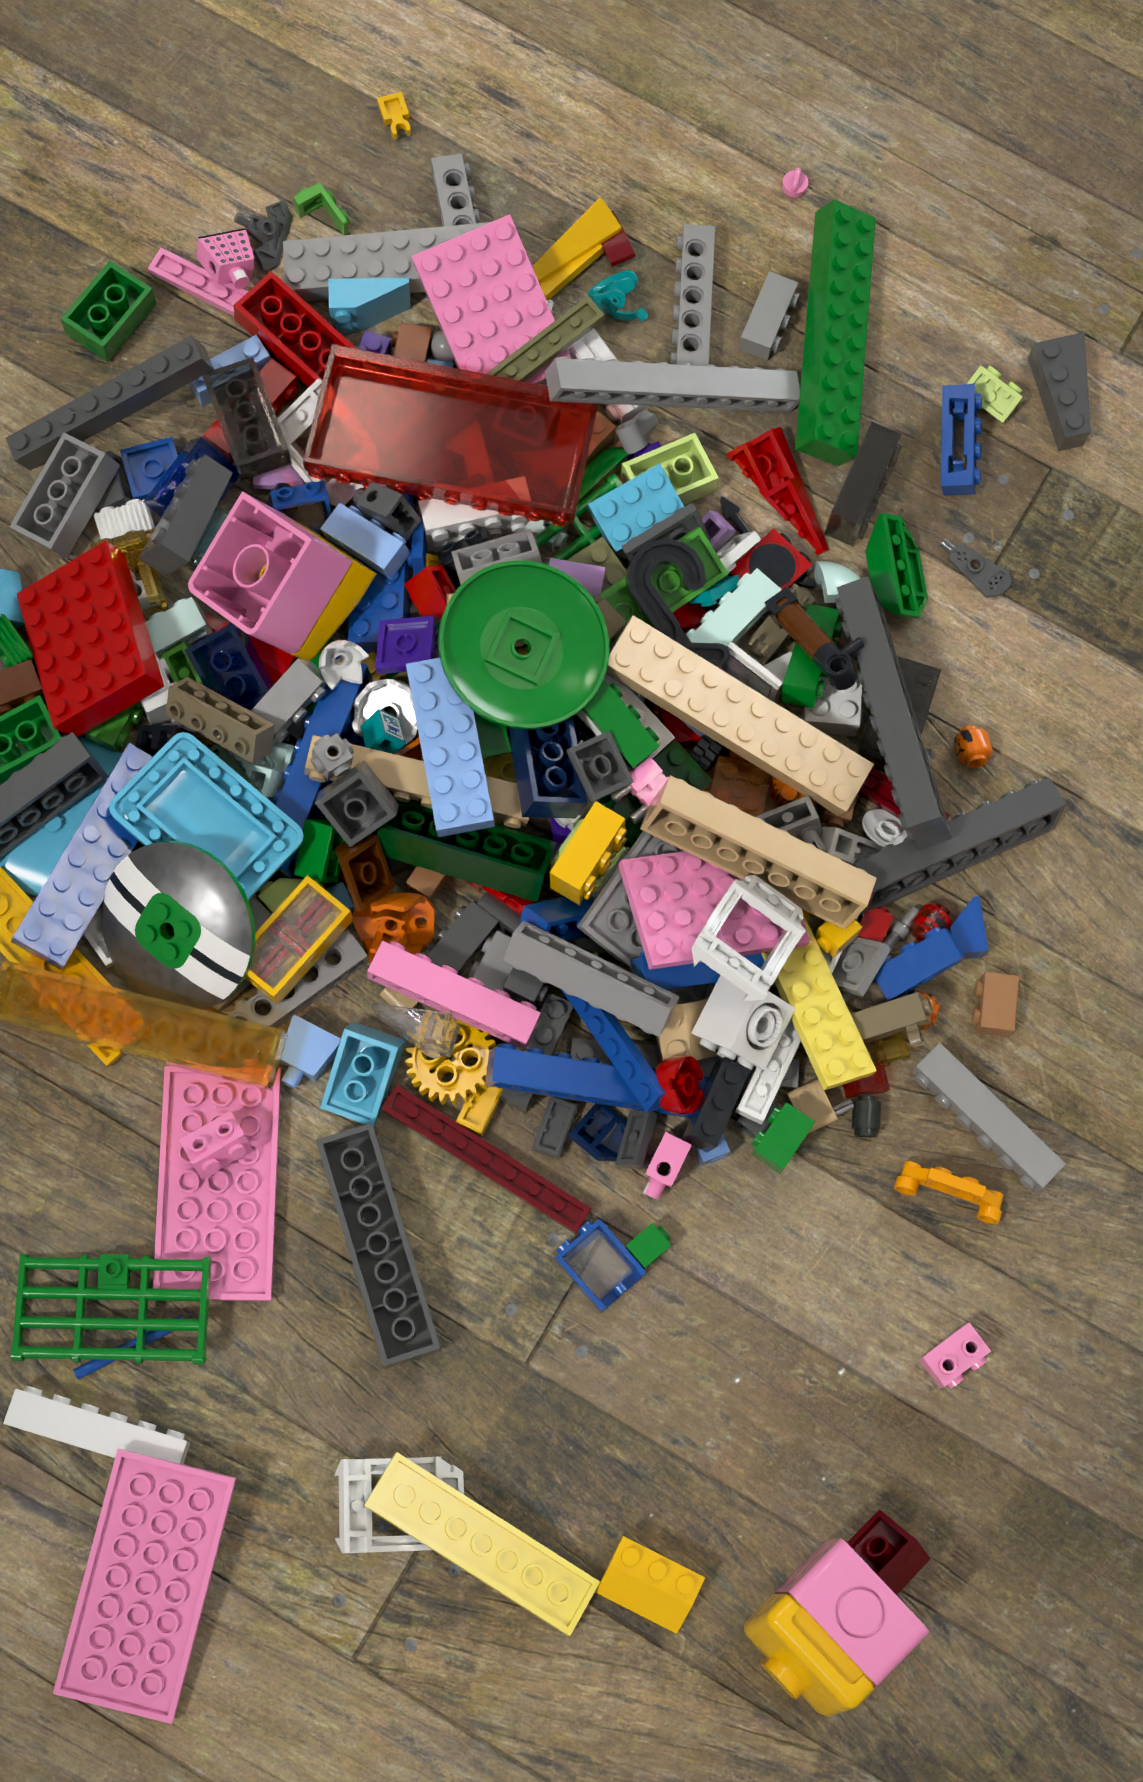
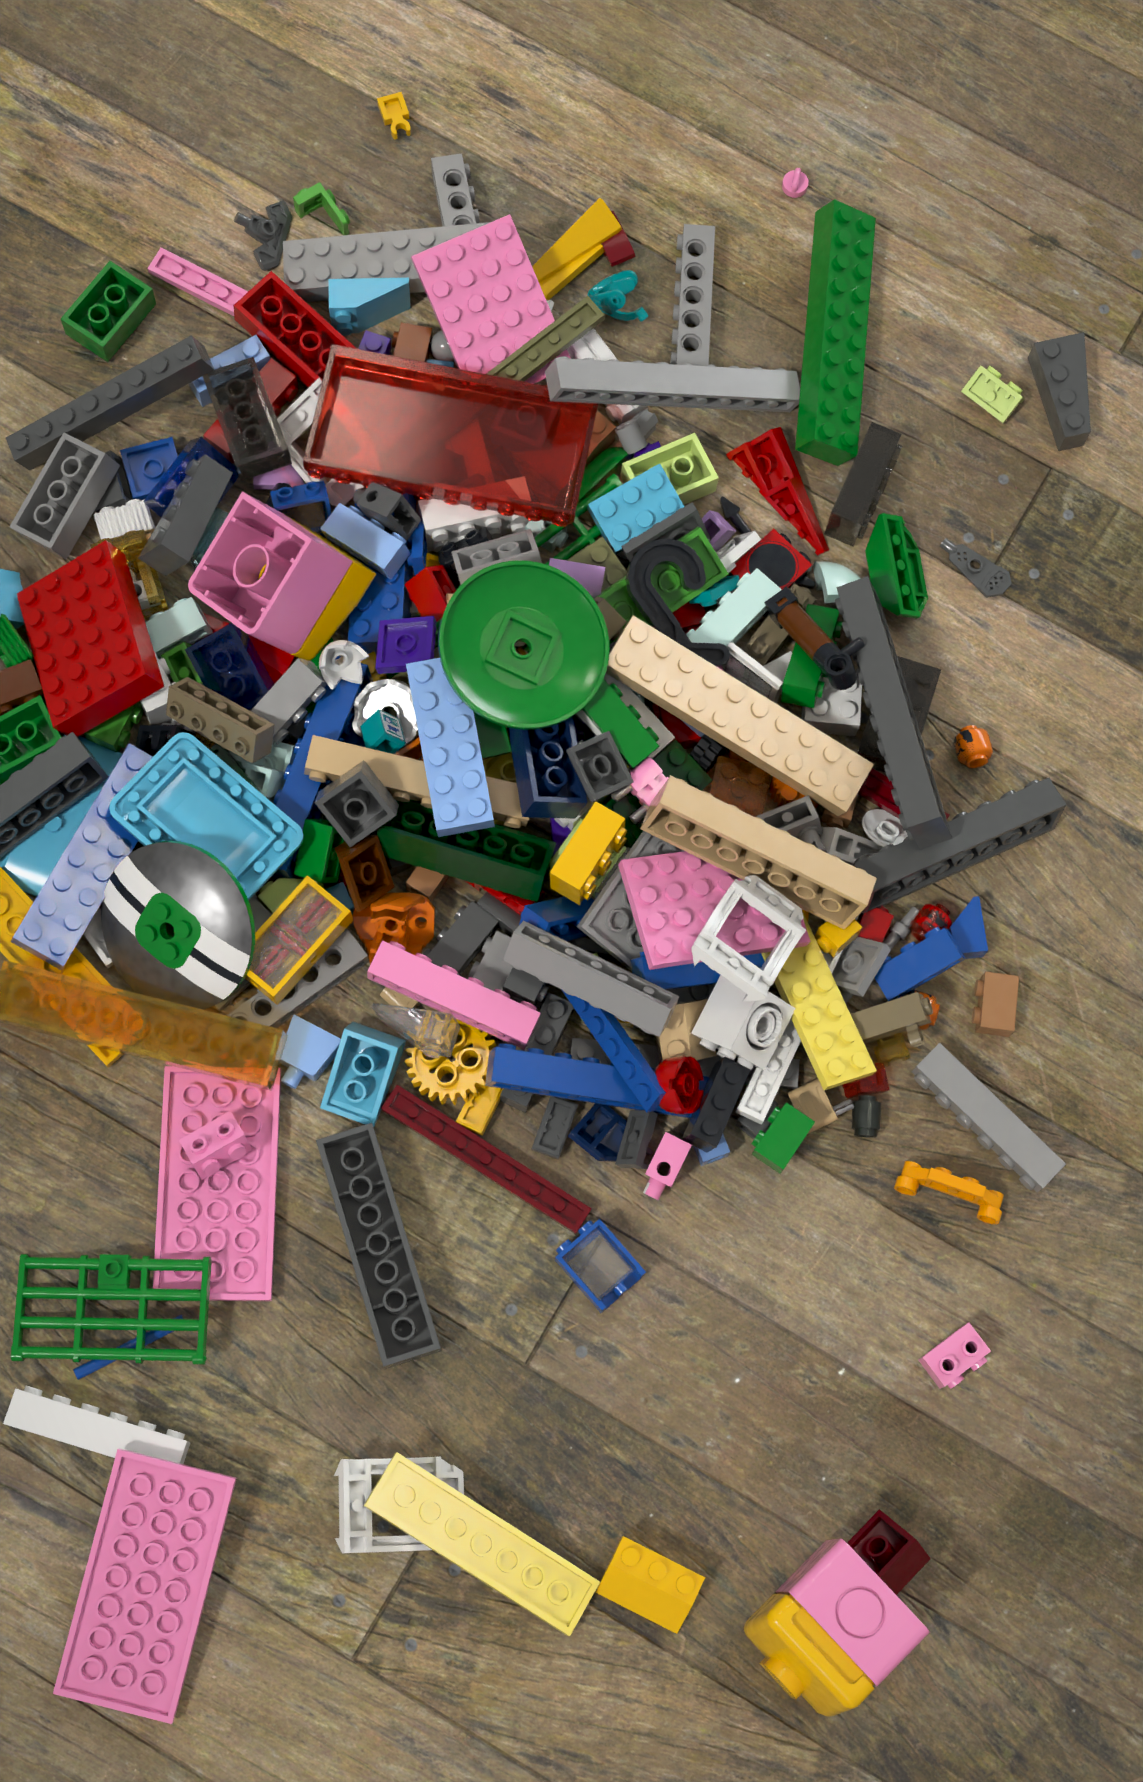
(227, 257): bright pink torso -> none
(330, 765): light grey brick -> none
(649, 1245): green brick -> none
(769, 316): light grey brick -> none
(961, 480): blue brick -> none

